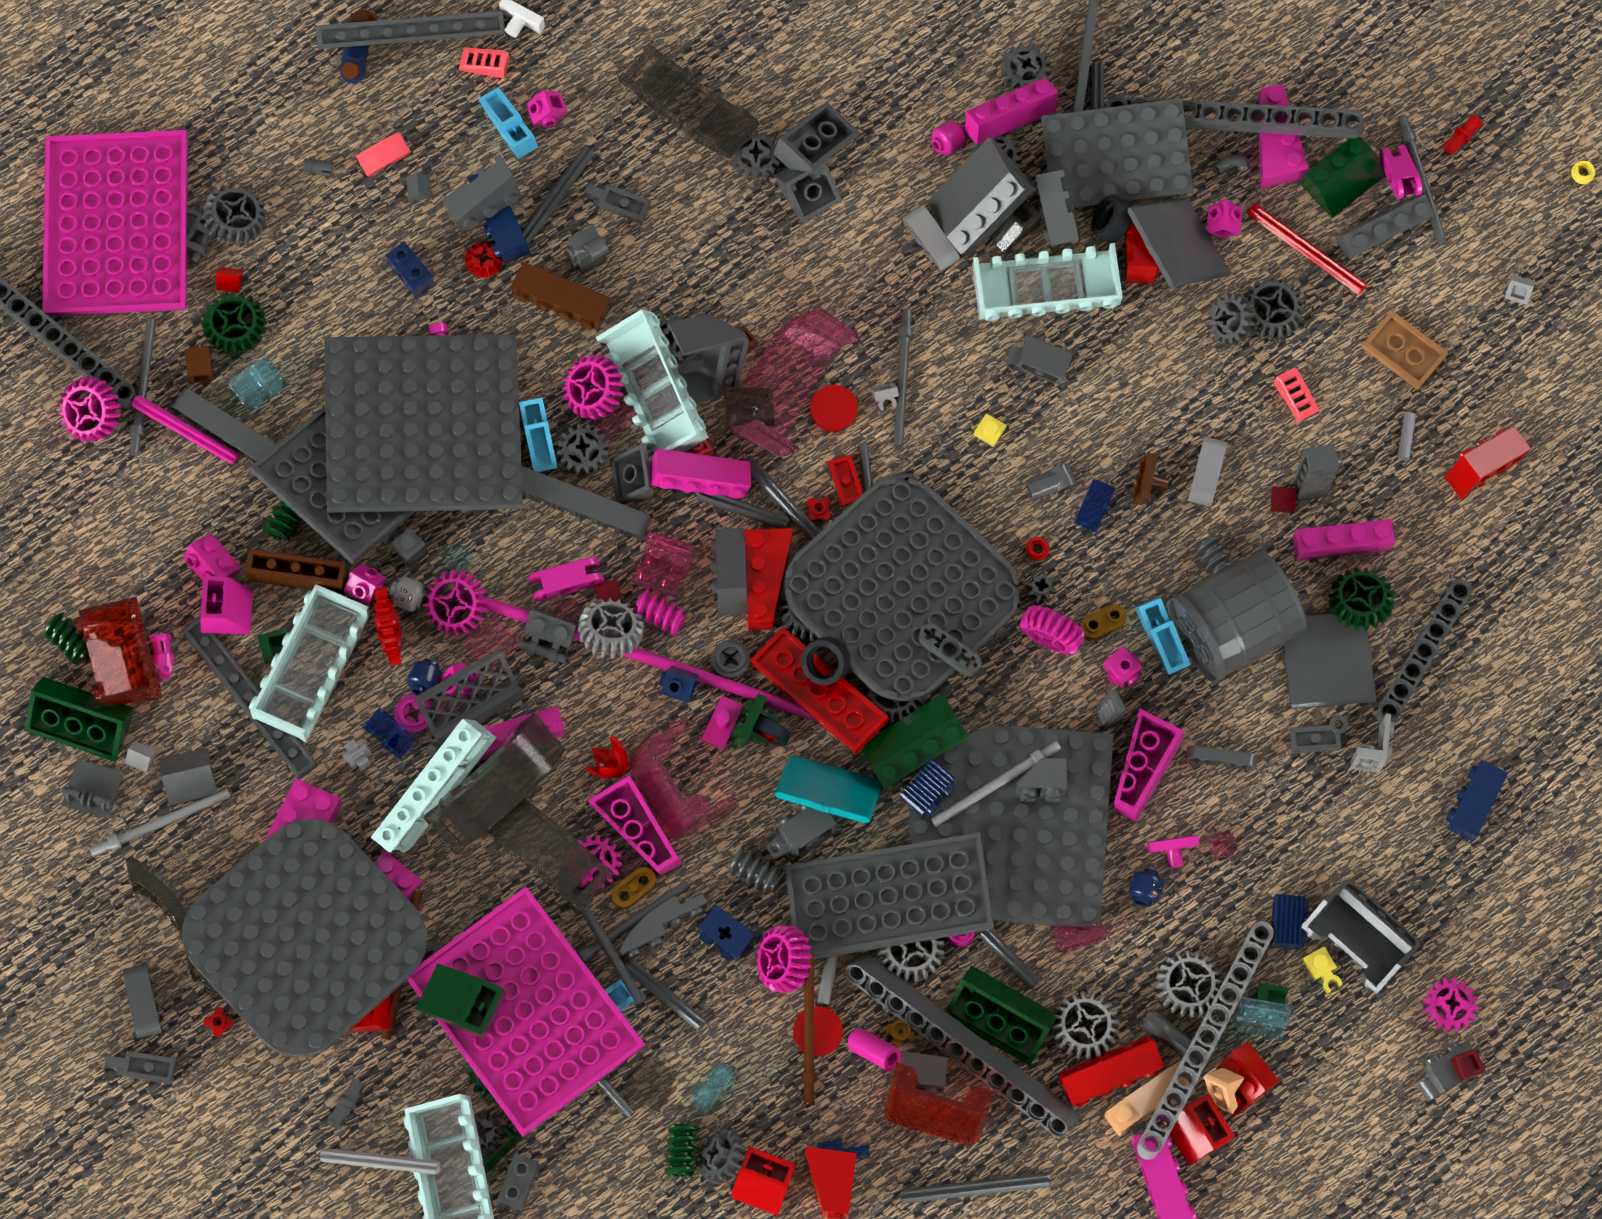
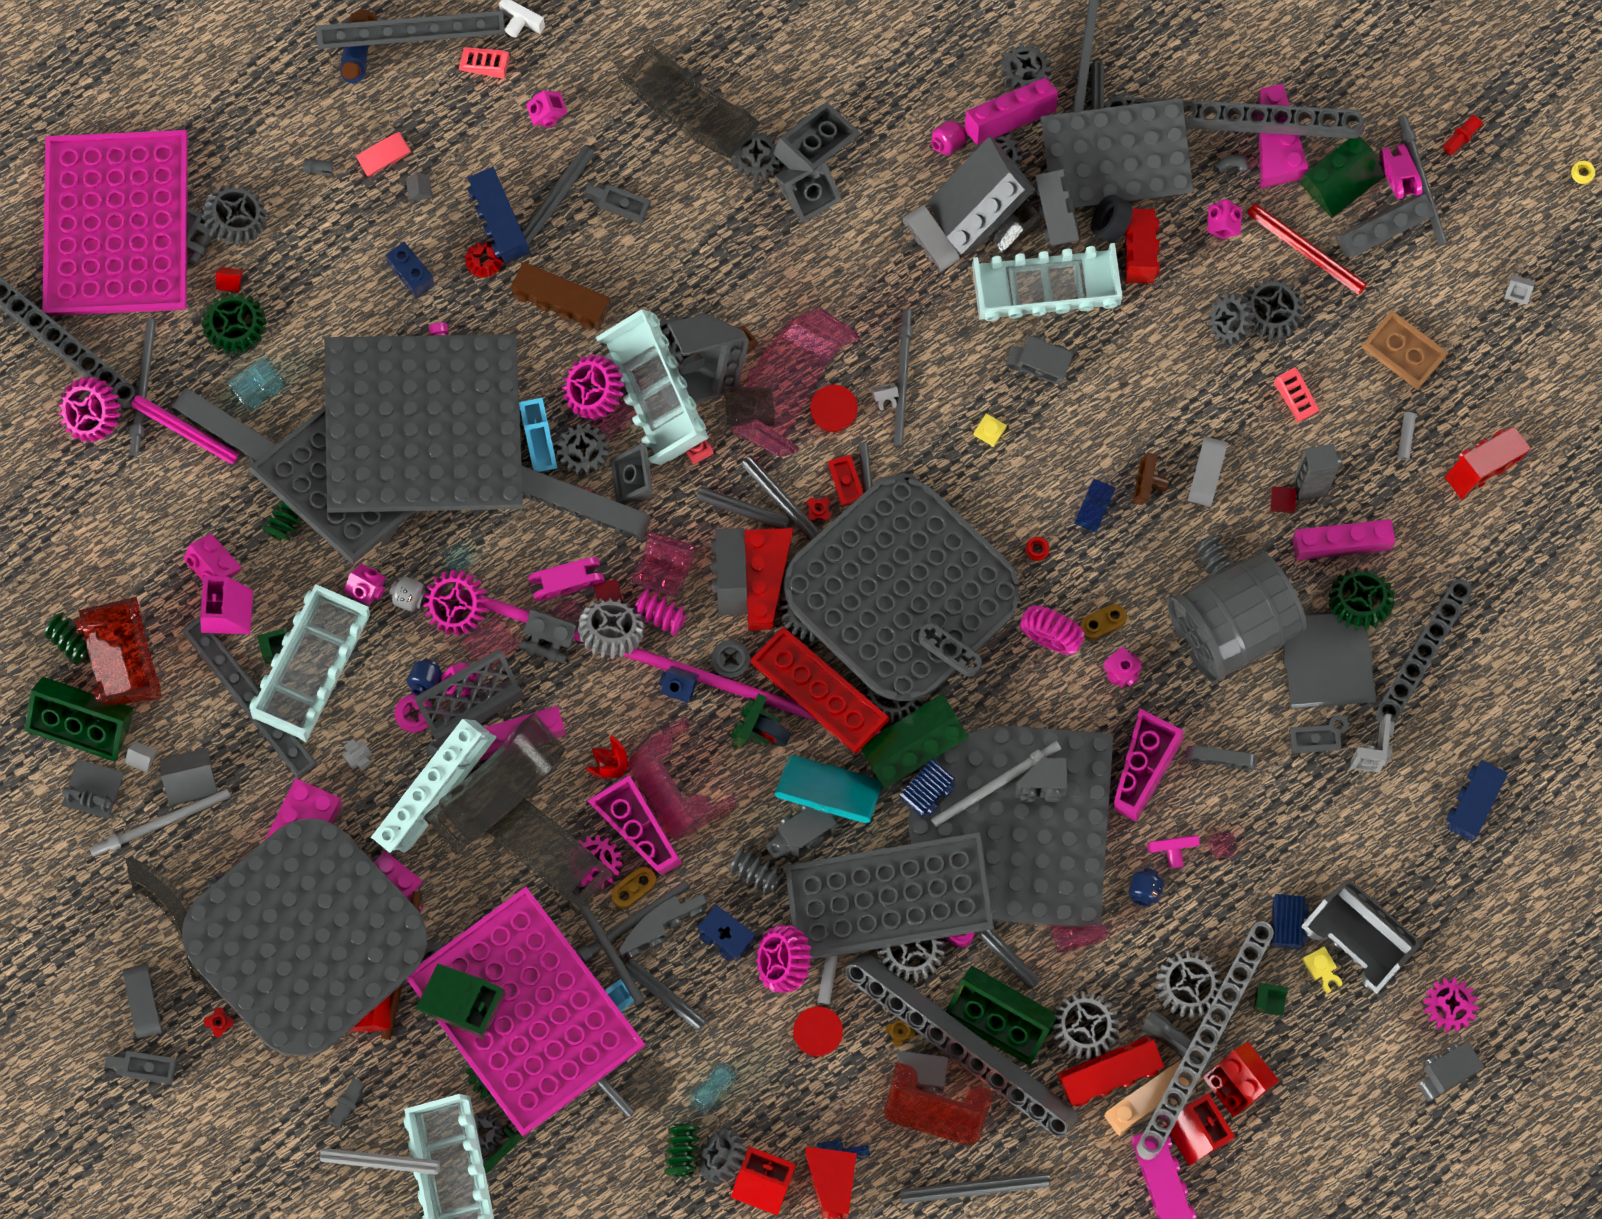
(163, 659): dark pink piece -> none
(199, 364): reddish brown brick -> none
(295, 570): reddish brown brick -> none
(388, 626): red gear -> none
(390, 733): clear blue slope -> none
(409, 547): dark grey brick -> none
(483, 196): dark grey wedge -> none
(508, 123): medium azure slope -> none
(518, 1183): dark grey brick -> none
(587, 249): dark grey hinge -> none
(700, 473): dark pink brick -> none
(722, 722): dark pink tile -> none
(808, 664): black tyre -> none
(809, 1077): reddish brown bar -> none
(874, 1049): dark pink brick -> none
(1047, 588): dark grey gear -> none
(1055, 481): dark grey piece -> none
(1111, 709): dark grey slope -> none
(1162, 635): medium azure slope -> none
(1178, 242): dark grey piece -> none
(1222, 1087): light nougat slope -> none
(1263, 1013): clear light blue plate -> none
(1468, 1065): dark red tile -> none

